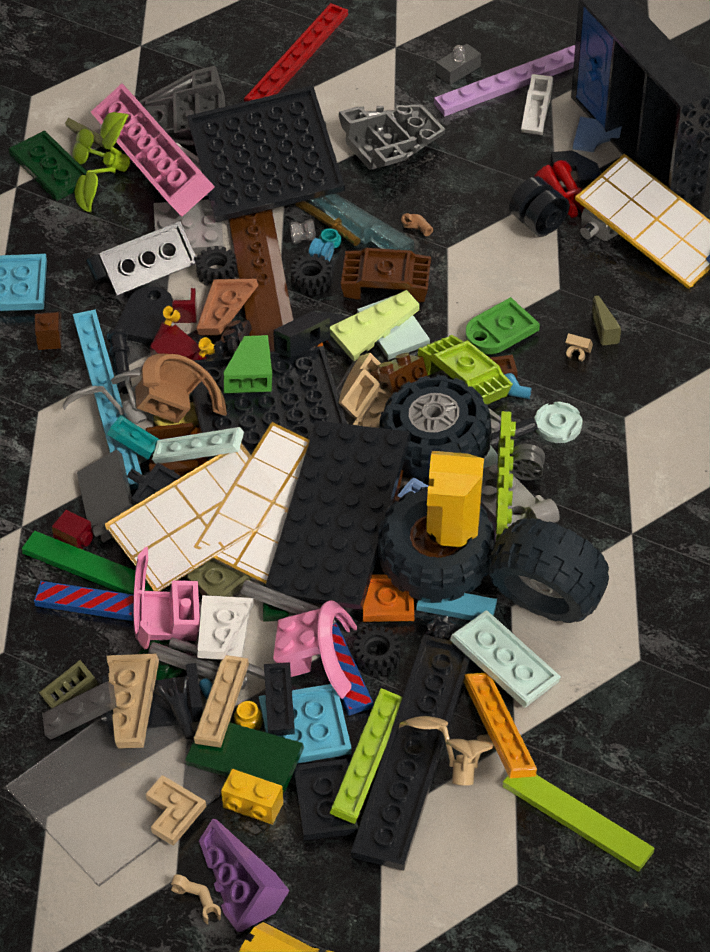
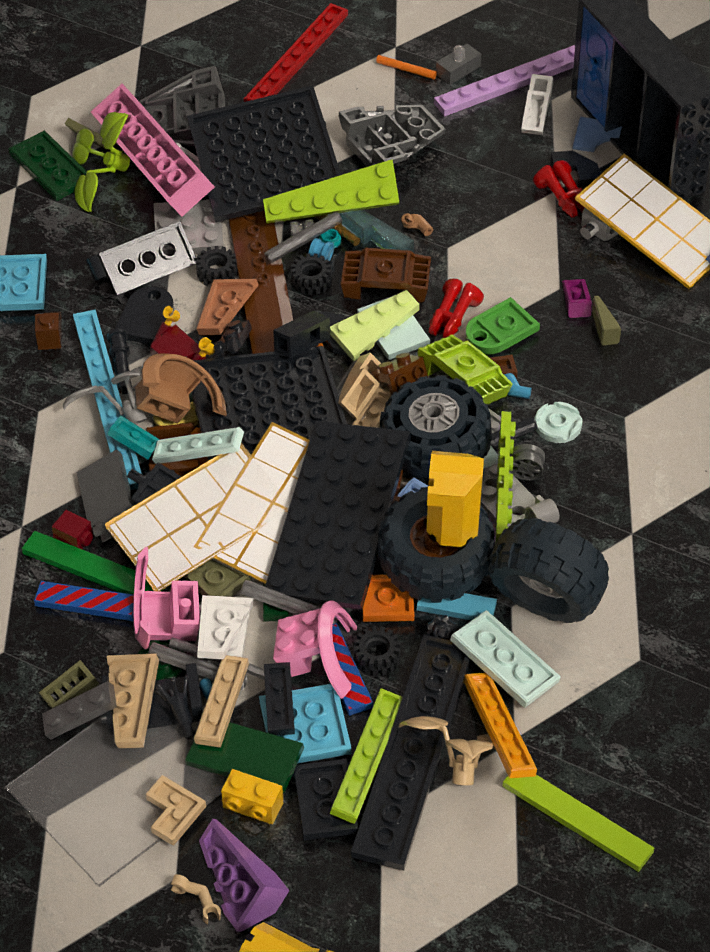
(187, 308): dark red panel -> none
(248, 715): yellow piece -> none
(249, 367): bright green slope -> none
(303, 237): none -> flat silver axle
(352, 191): none -> lime wing
(406, 67): none -> orange bar
(451, 321): none -> red piece
(539, 206): black wheel -> none
(577, 298): none -> magenta slope
(578, 343): tan tile -> none

